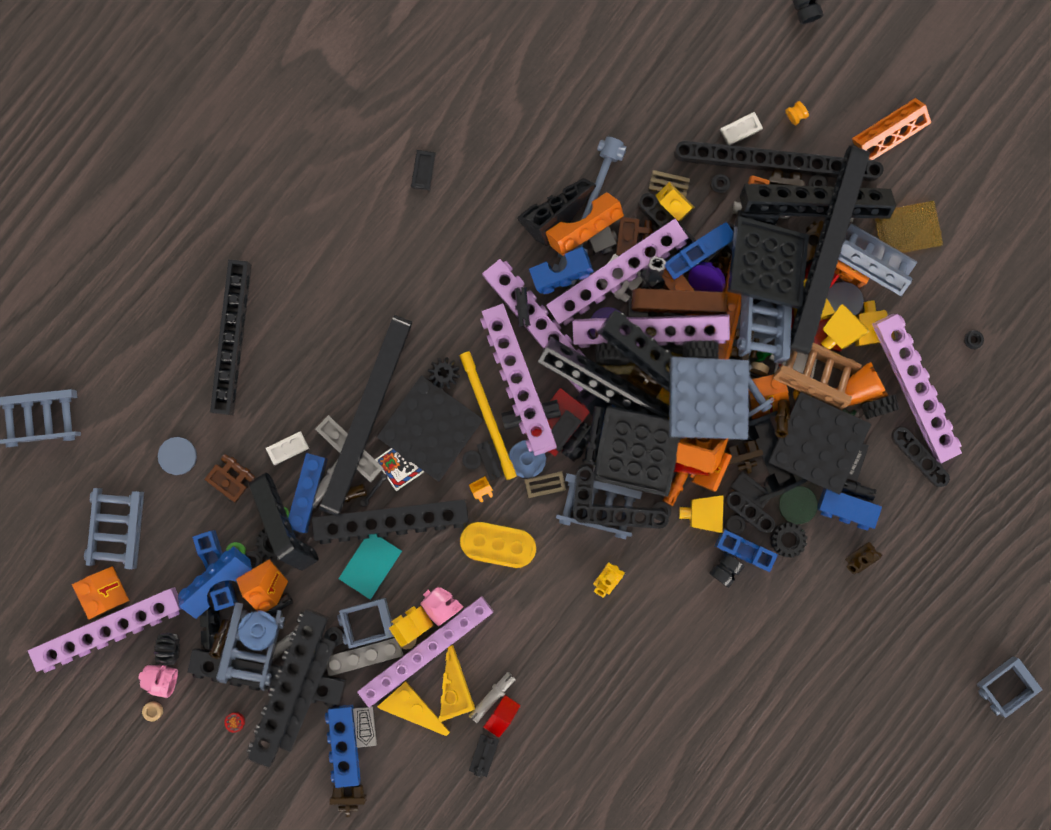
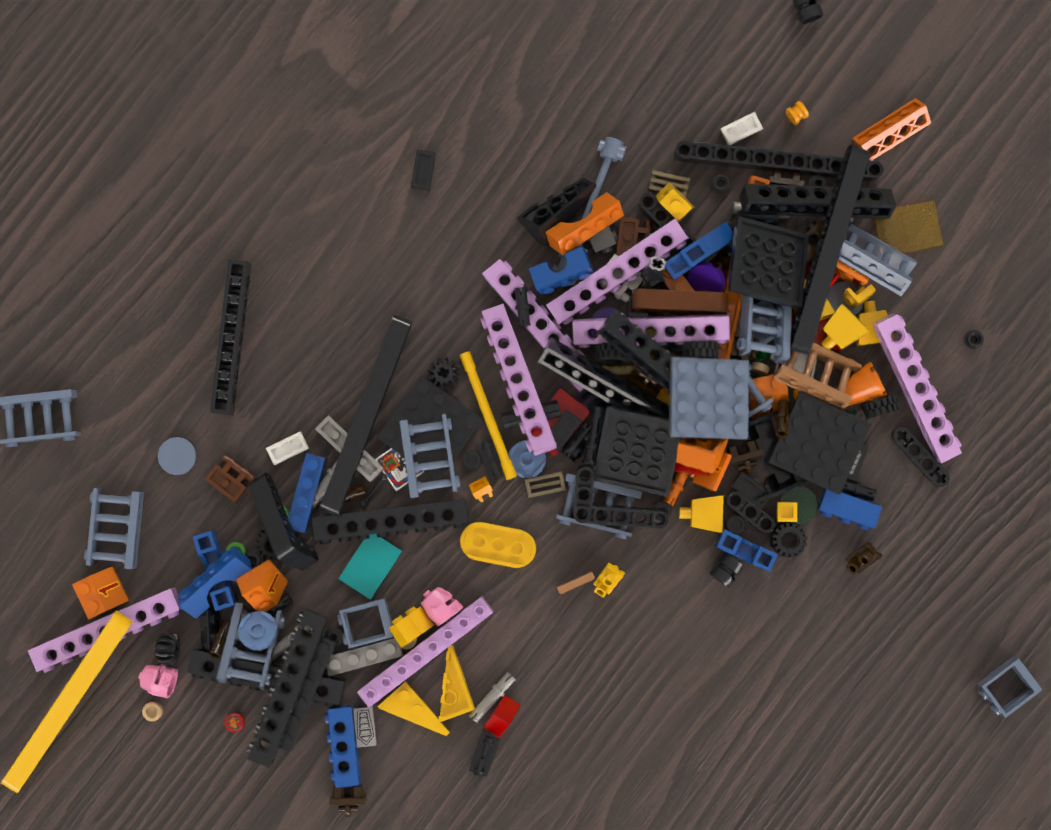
(67, 701): none -> yellow beam
(411, 449): none -> sand blue fence
(576, 582): none -> medium nougat tile
(786, 511): none -> yellow plate
(856, 299): none -> yellow bracket

